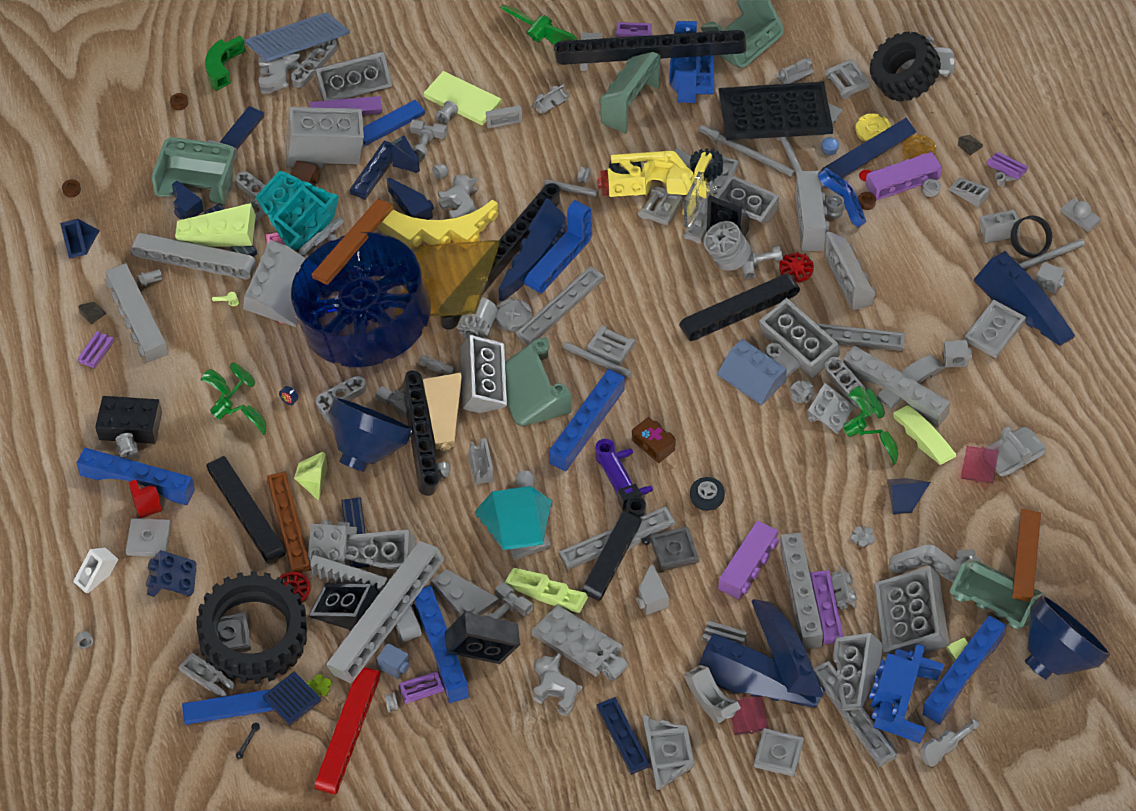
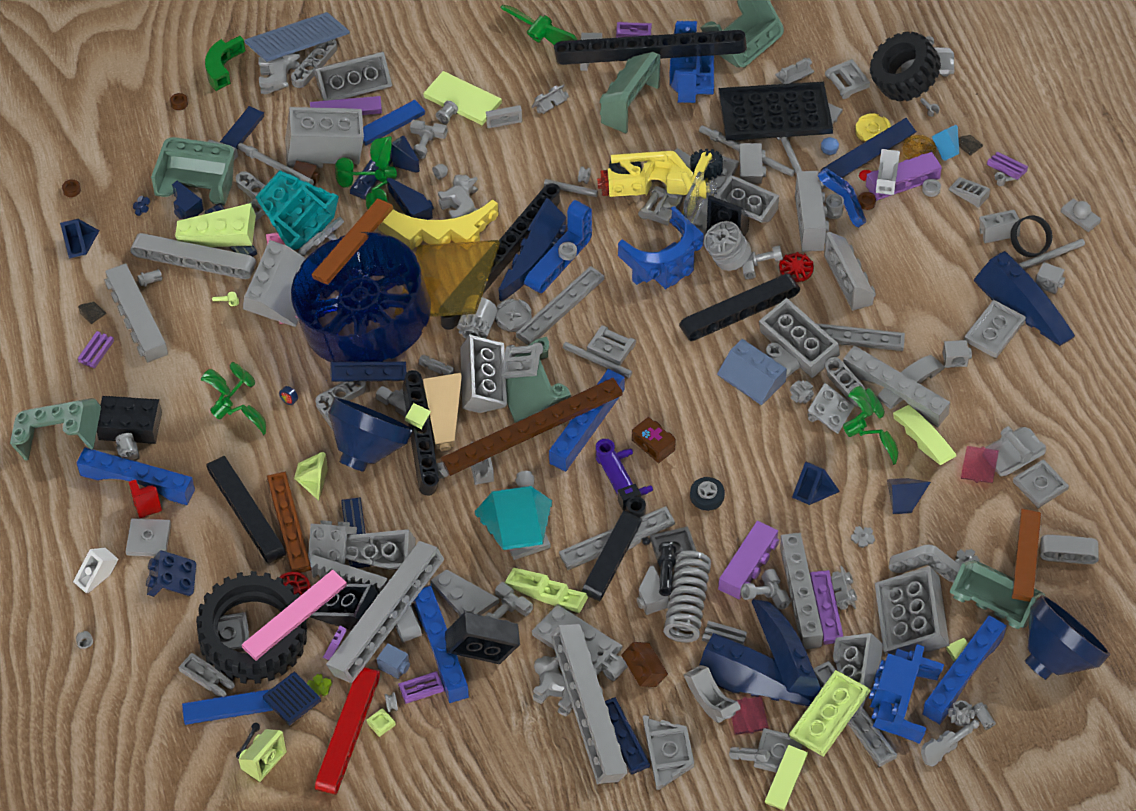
(77, 417): none -> sand green windscreen
(140, 205): none -> dark blue plant
(253, 153): none -> light grey bar
(263, 754): none -> yellowish green slope
(294, 615): none -> bright pink tile
(335, 642): none -> medium lavender tile
(367, 371): none -> dark blue tile
(380, 153): none -> green plant
(381, 722): none -> yellowish green tile
(417, 416): none -> yellowish green tile
(523, 365): none -> light grey plate
(531, 426): none -> reddish brown plate
(567, 251): none -> light grey tile
(588, 704): none -> light grey brick
(644, 664): none -> reddish brown brick
(666, 562): none -> black pin
(670, 263): none -> blue piece
(673, 615): none -> light grey piece
(749, 754): none -> light grey axle
(750, 162): none -> light grey brick
(770, 589): none -> light grey bar
(786, 777): none -> yellowish green tile
(814, 485): none -> dark blue slope
(829, 713): none -> yellowish green tile
(887, 172): none -> light grey arch
(931, 107): none -> light grey hand
(947, 142): none -> dark azure slope
(961, 713): none -> light grey gear
(983, 715): none -> light grey pin
(1040, 483): none -> light grey tile
(1069, 549): none -> light grey beam

